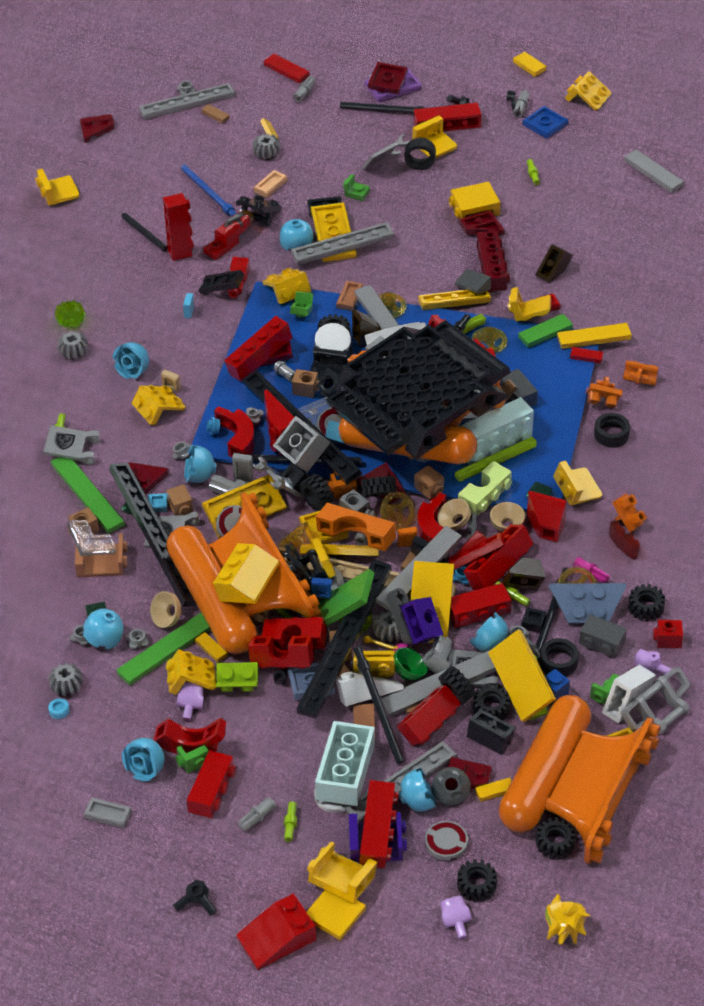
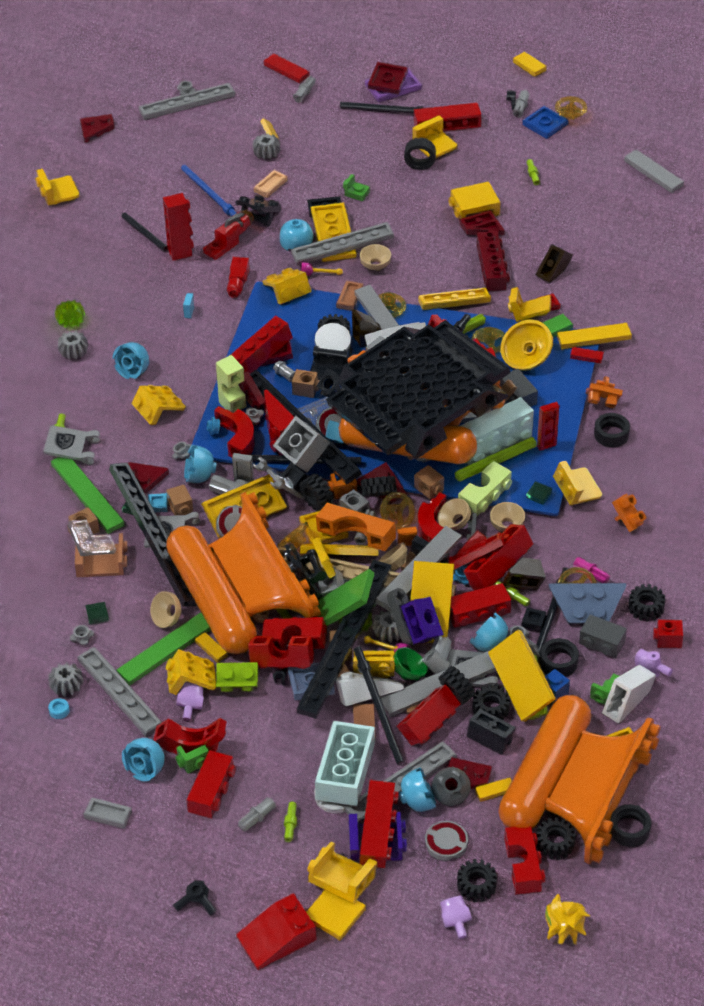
(103, 628): medium azure cylinder -> none
(119, 691): none -> light grey tile
(137, 638): light grey plate -> none
(171, 380): tan tile -> none
(215, 113): medium nougat piece -> none
(221, 281): black plate -> none
(229, 375): none -> yellowish green arch
(245, 574): yellow slope -> none
(252, 393): none -> dark red wing
(302, 305): bright green bracket -> none
(308, 268): none -> hinge
(321, 587): blue tile -> none
(375, 253): none -> tan piece
(384, 153): light grey flag -> none
(395, 556): none -> tan piece
(455, 100): black piece -> none
(474, 281): dark grey slope -> none
(522, 338): none -> yellow dish
(525, 875): none -> red arch
(546, 515): red slope -> none
(548, 426): none -> red tile
(570, 111): none -> clear yellow piece
(589, 89): yellow bracket -> none
(624, 541): clear red slope -> none
(634, 812): none -> black tyre
(640, 373): orange hips -> none
(672, 698): light grey bar -> none

